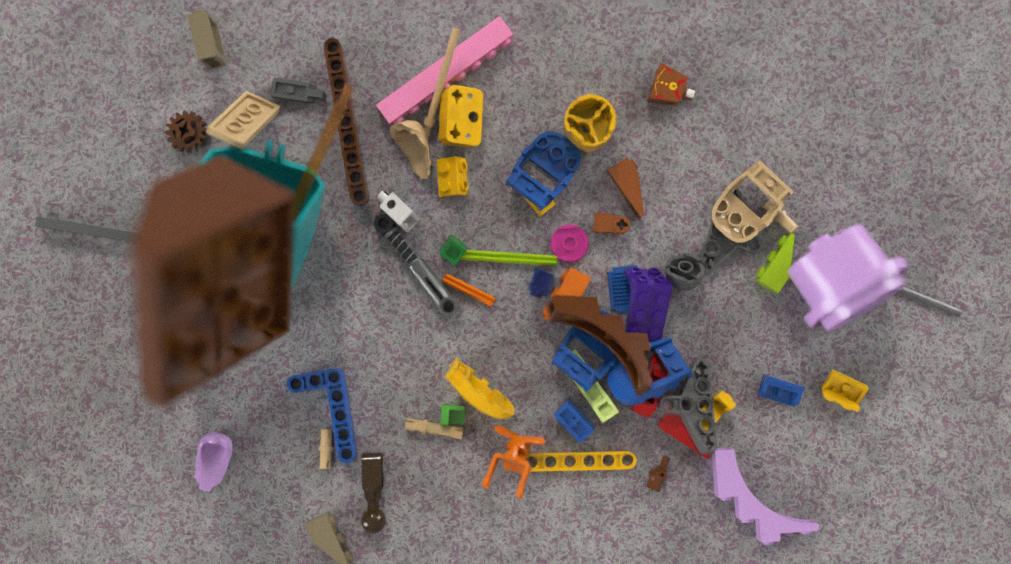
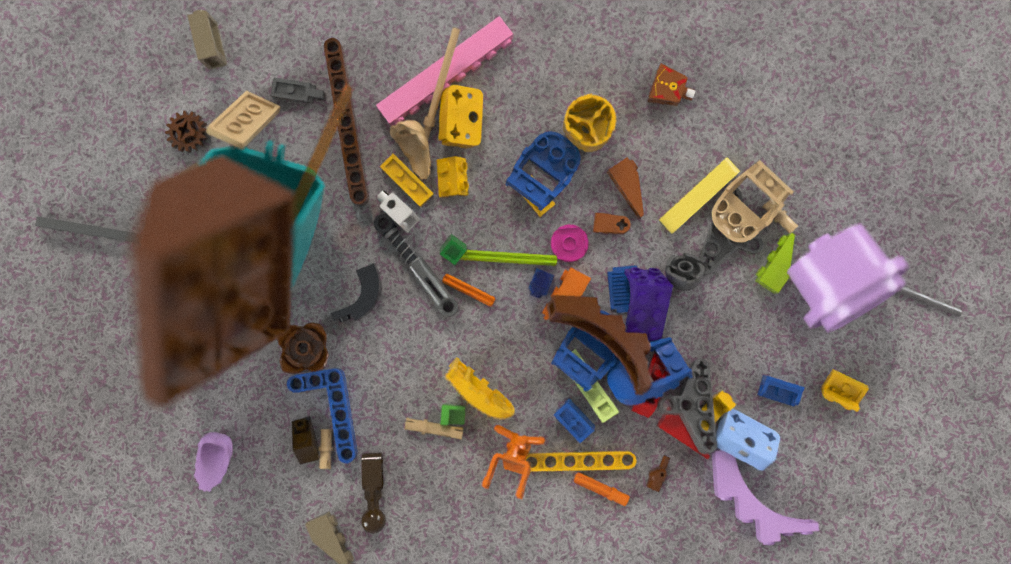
(293, 359): none -> reddish brown brick
(304, 441): none -> dark brown slope
(368, 298): none -> black arch
(406, 180): none -> yellow plate
(602, 489): none -> orange axle
(699, 195): none -> light yellow beam
(747, 439): none -> light blue axle

